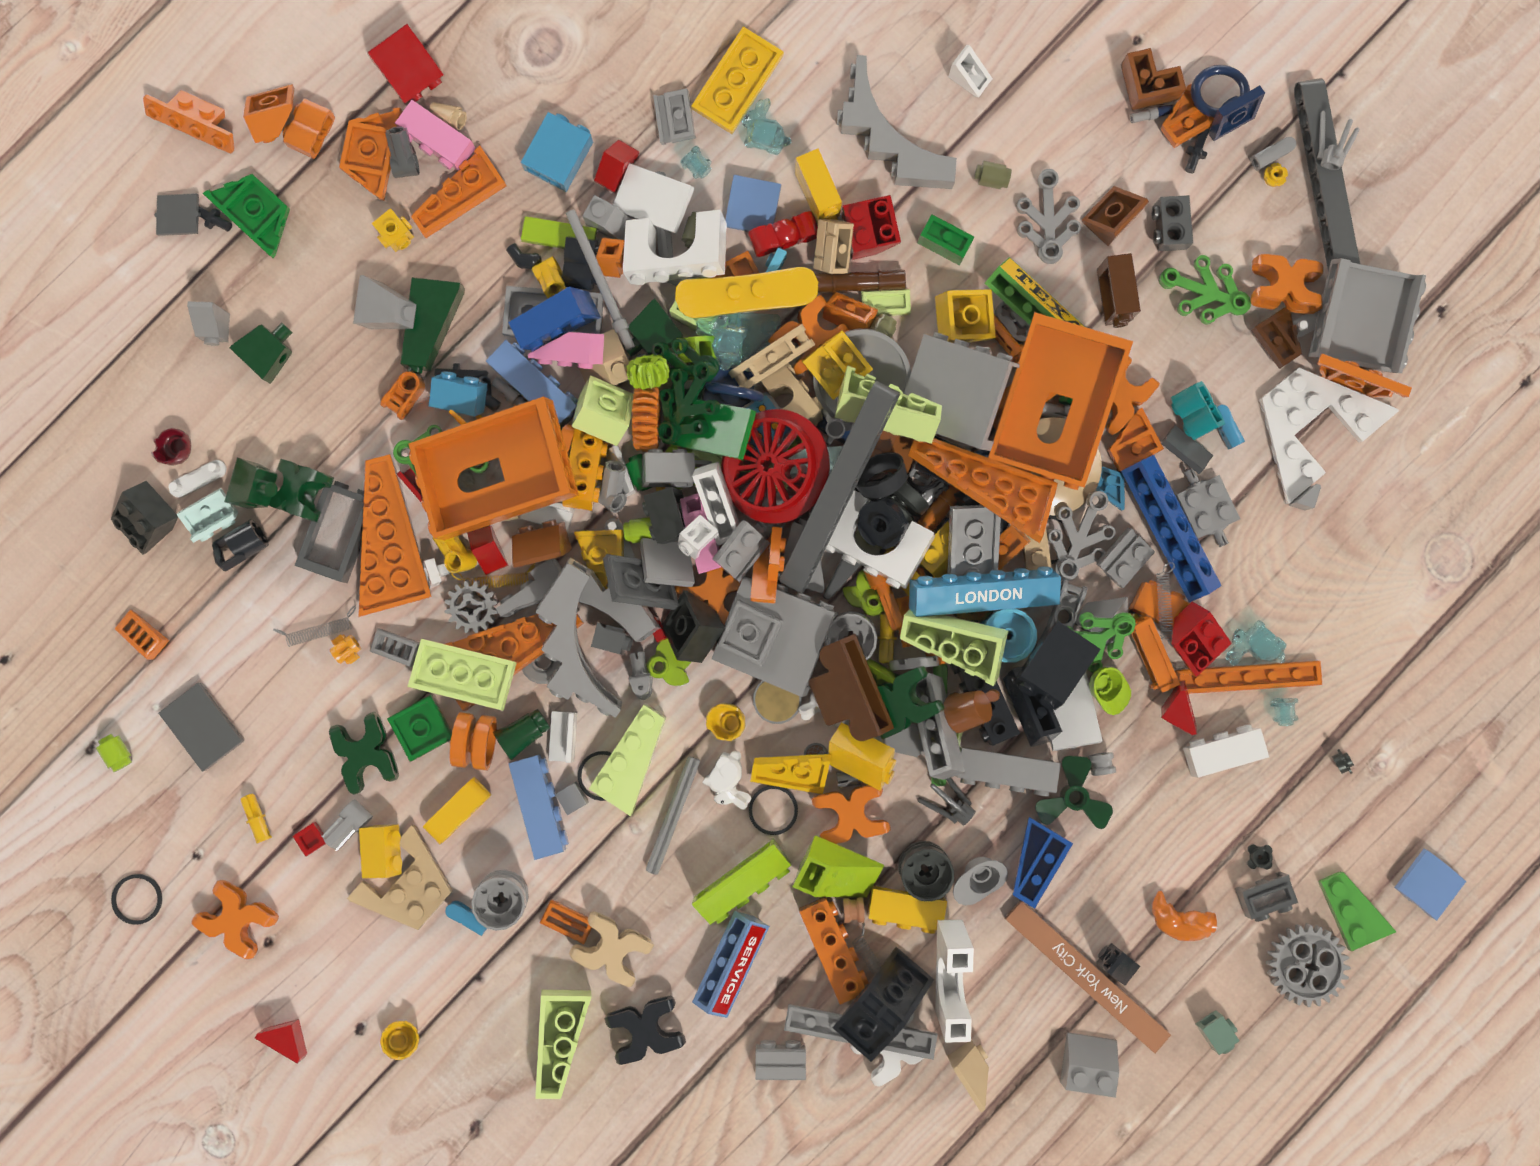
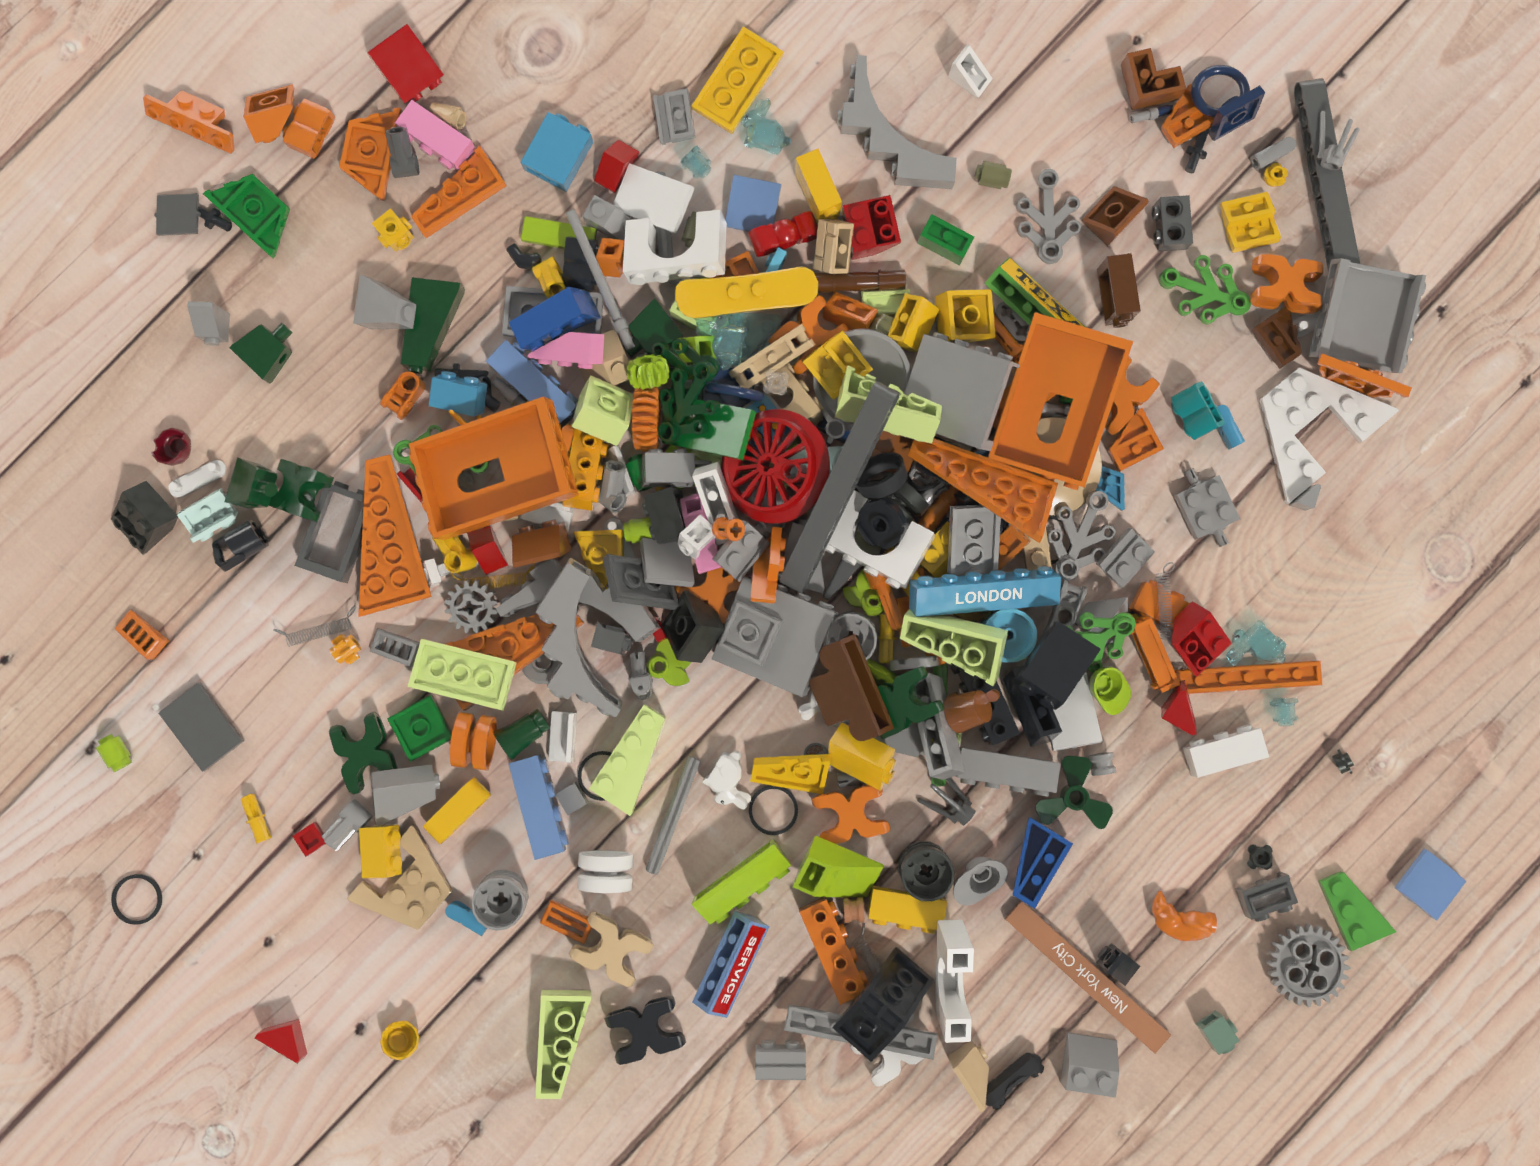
(235, 919): orange piece -> none
(402, 791): none -> light grey slope
(604, 871): none -> white wheel
(726, 721): yellow hair -> none
(732, 535): none -> orange bush
(775, 704): pearl gold tile -> none
(781, 387): none -> clear plate
(912, 321): none -> yellow brick
(1018, 1072): none -> black piece
(1171, 528): blue brick -> none
(1187, 449): dark grey tile -> none
(1250, 222): none -> yellow slope

